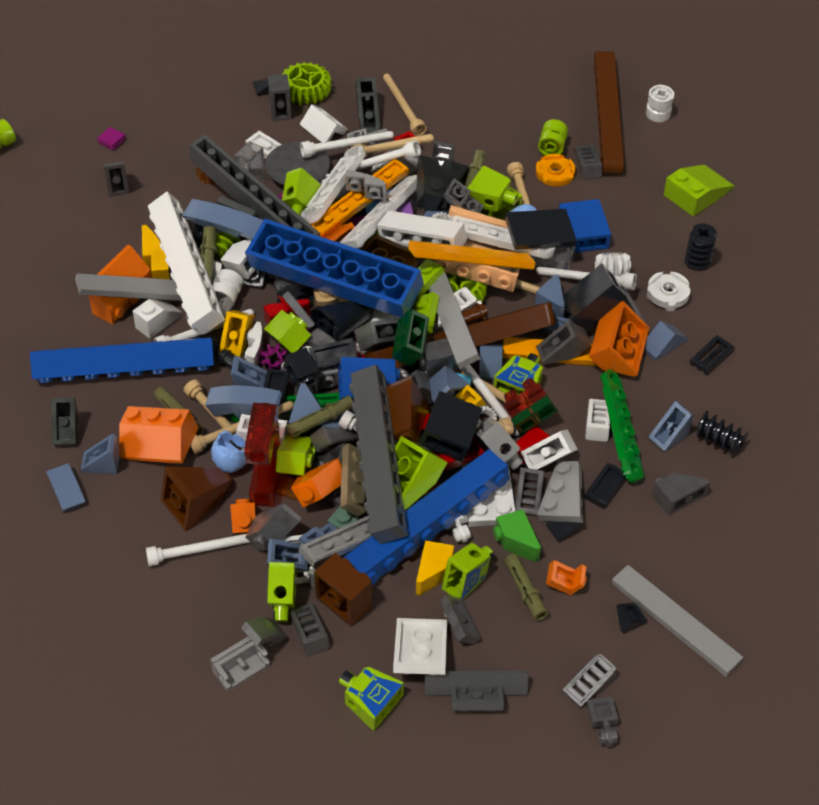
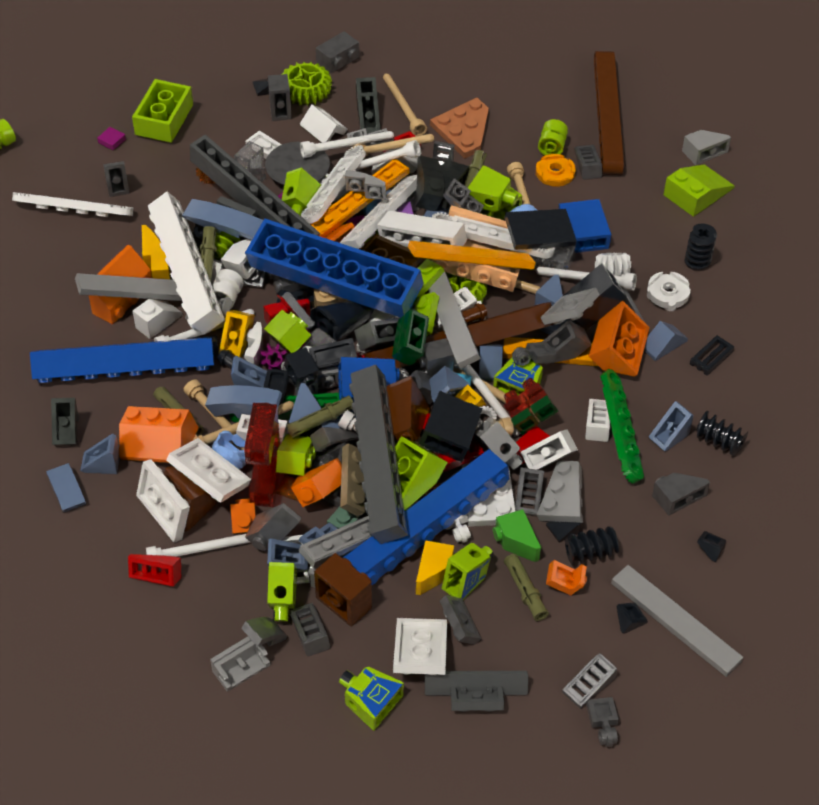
(64, 204): none -> white plate
(162, 110): none -> lime brick
(162, 500): none -> white plate
(169, 565): none -> red slope
(208, 470): none -> white plate
(337, 52): none -> flat silver brick
(463, 126): none -> nougat plate
(539, 352): none -> flat silver plate
(570, 306): none -> light grey plate
(591, 543): none -> black piece
(605, 486): black tile -> none
(659, 103): white wheel -> none
(705, 145): none -> light grey slope
(711, 545): none -> black slope

